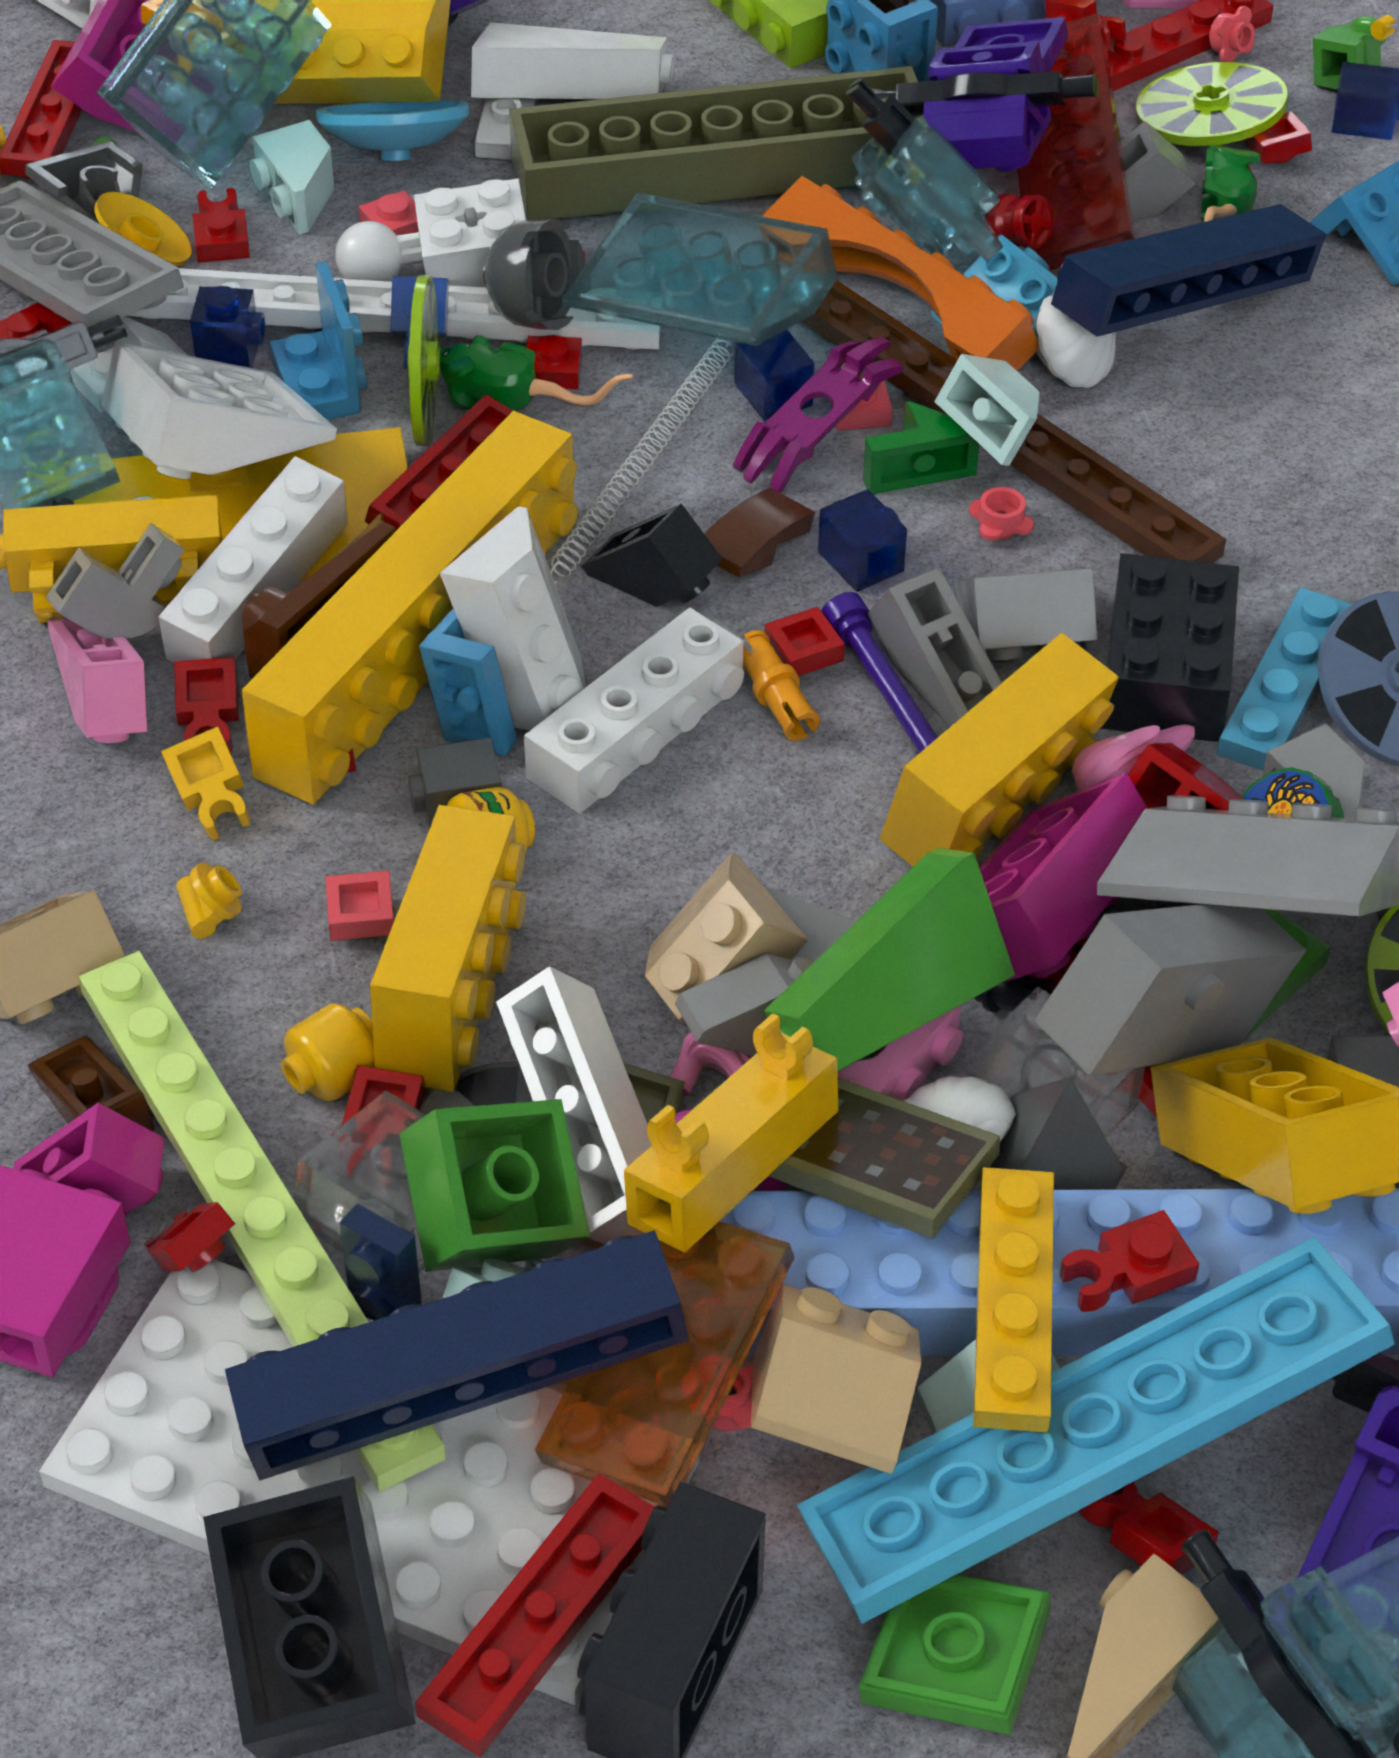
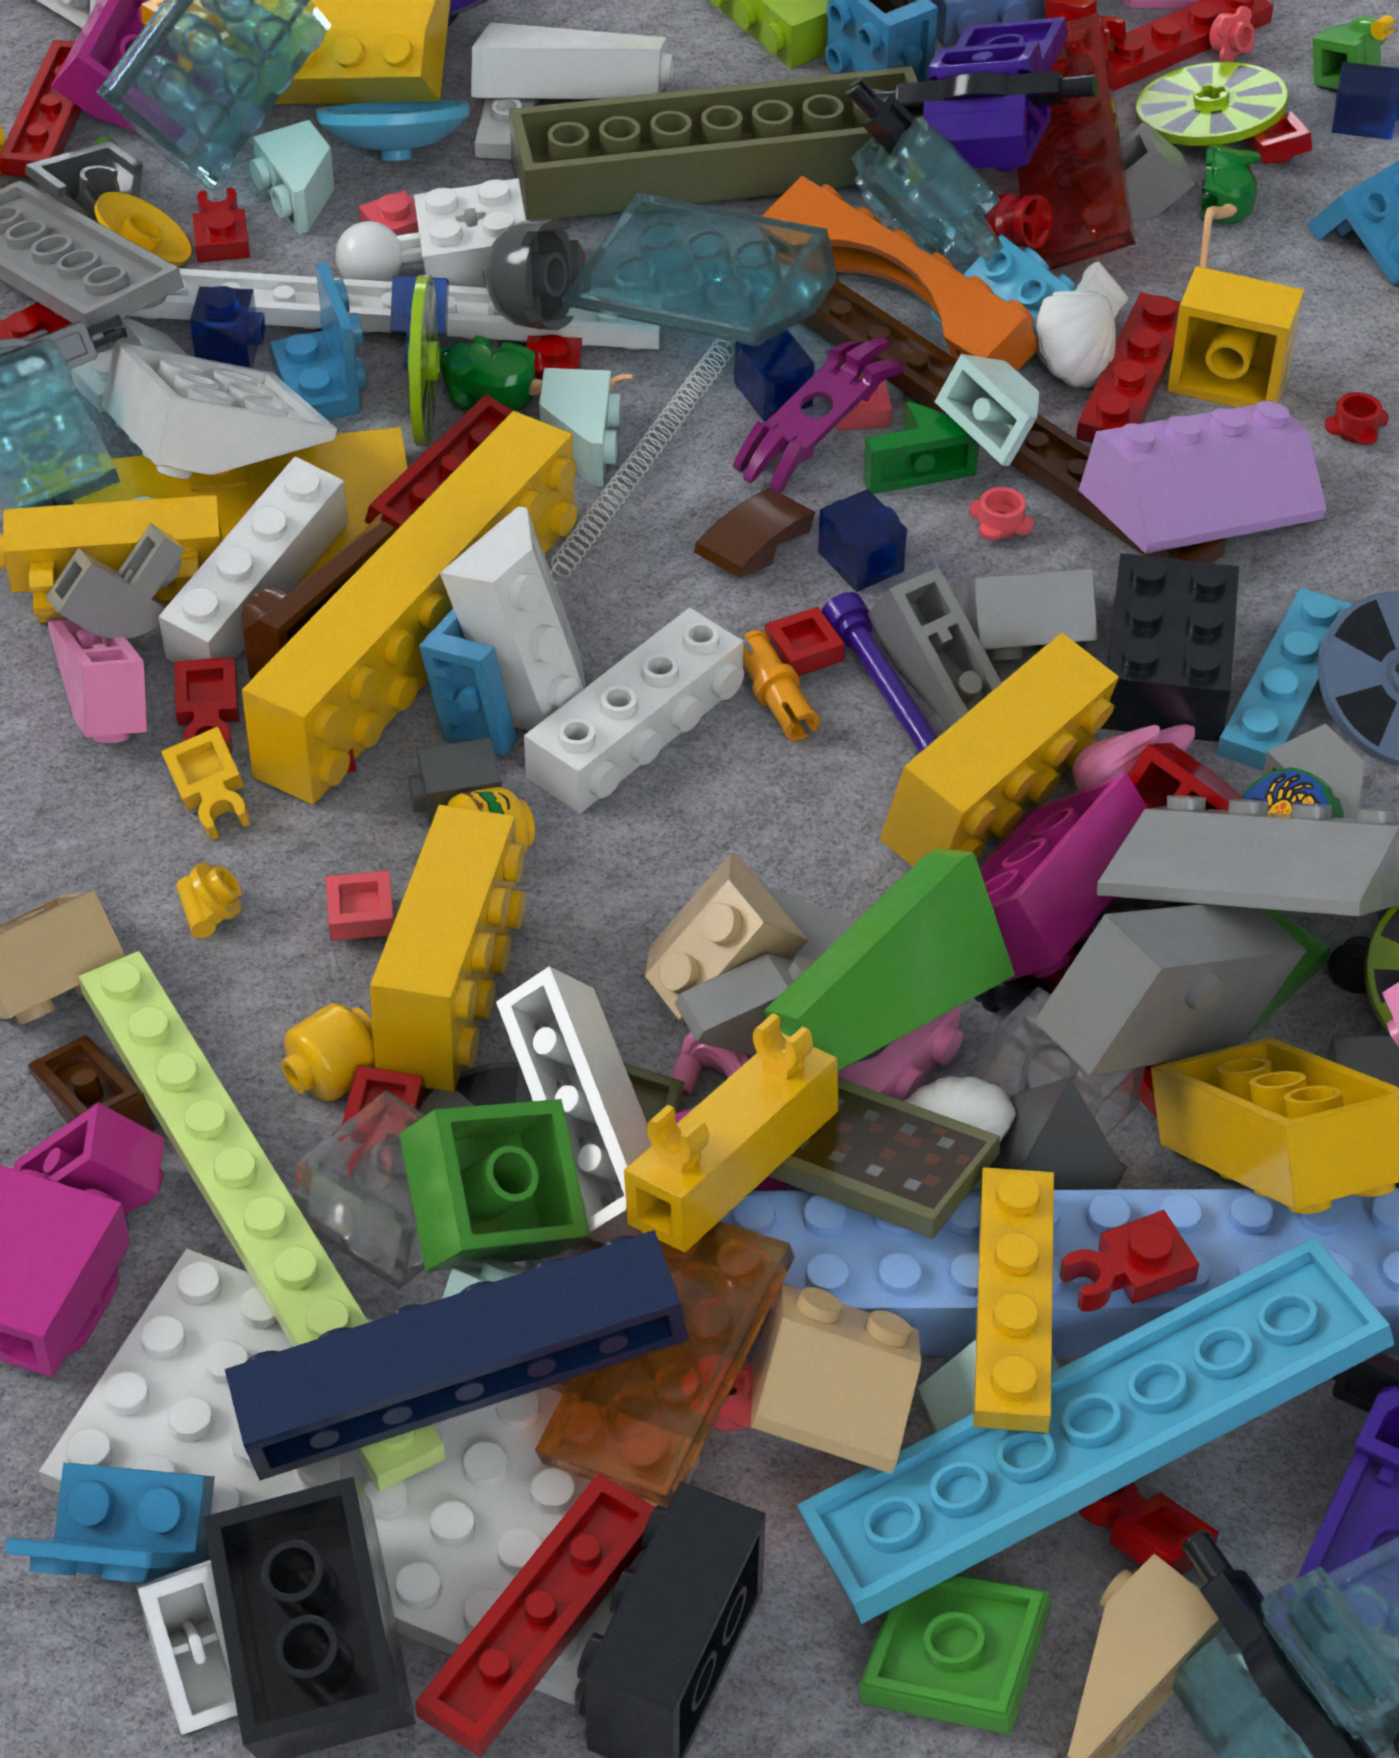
(123, 1524): none -> dark azure bracket
(189, 1645): none -> white slope
(191, 1239): red plate -> none
(379, 1263): dark blue plate -> none
(584, 406): none -> light aqua slope
(657, 558): black slope -> none
(1137, 370): none -> red plate
(1186, 269): dark blue brick -> none
(1205, 476): none -> lavender slope
(1234, 338): none -> yellow brick
(1348, 963): none -> black piece
(1357, 418): none -> red plate

